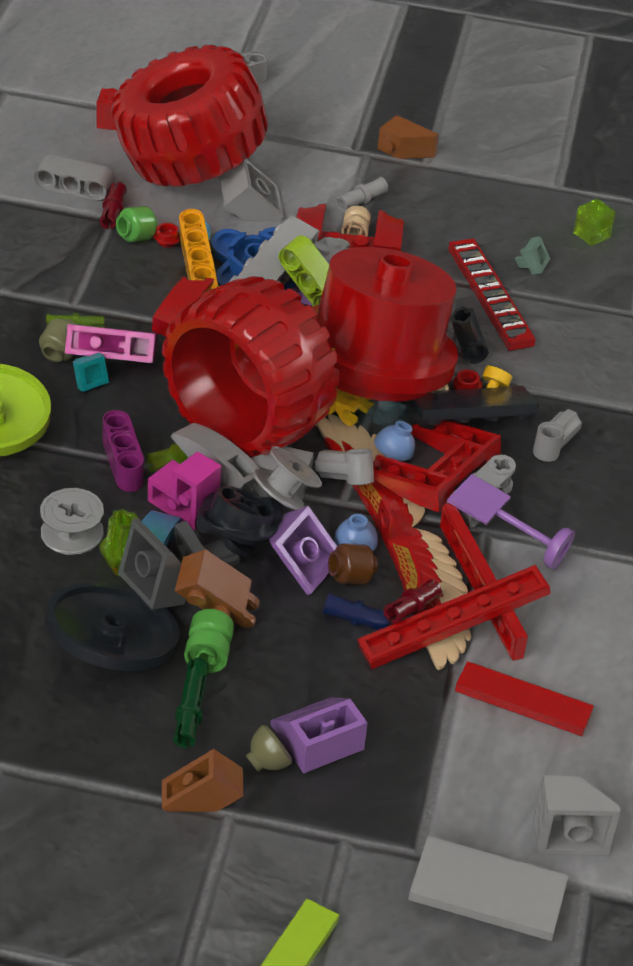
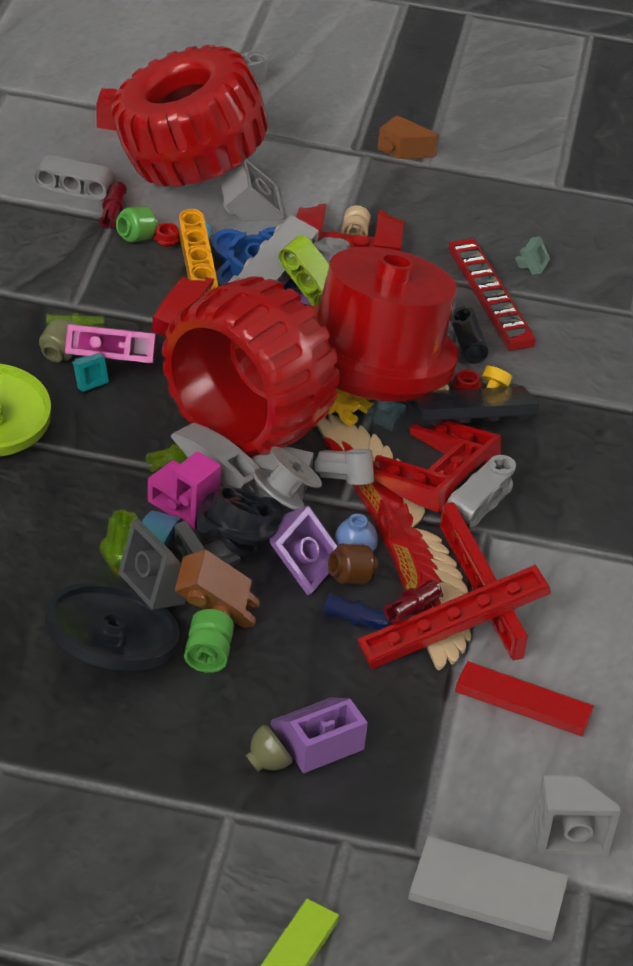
(72, 521): light grey piece -> none
(123, 450): magenta beam -> none
(189, 711): dark green pin -> none
(203, 785): dark orange slope -> none
(362, 194): light grey pin -> none
(396, 441): medium blue brick -> none
(485, 501): medium lavender piece -> none
(555, 434): light grey piece -> none
(594, 222): clear neon green brick -> none

